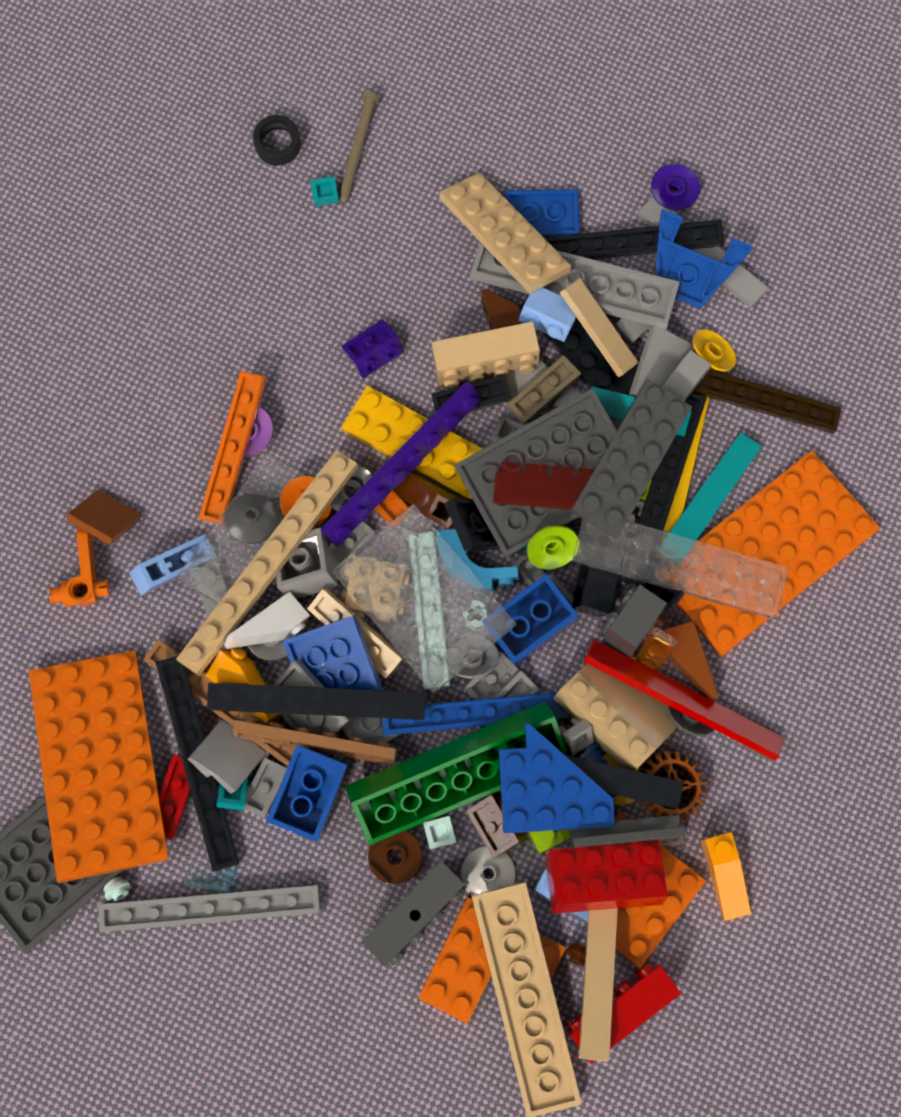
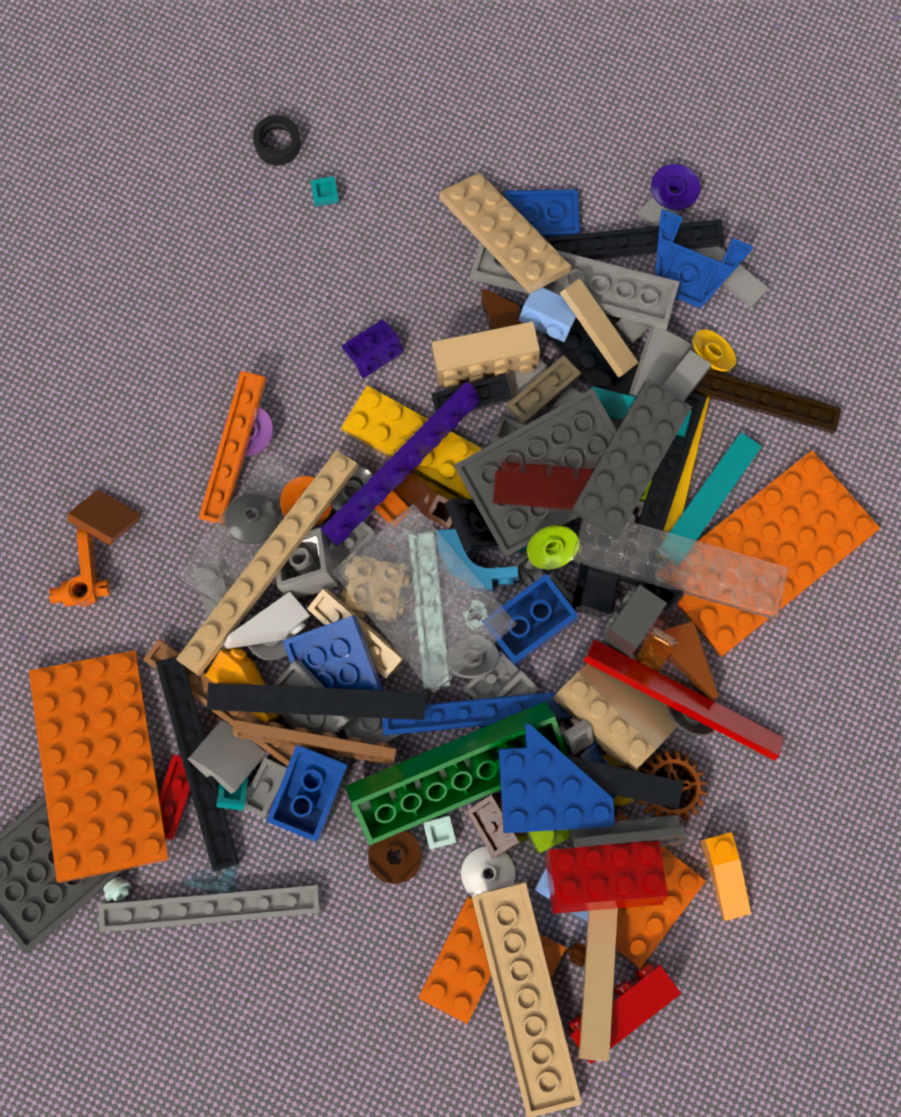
(164, 567): light blue slope -> none
(369, 99): dark tan bar -> none
(399, 928): dark grey brick -> none

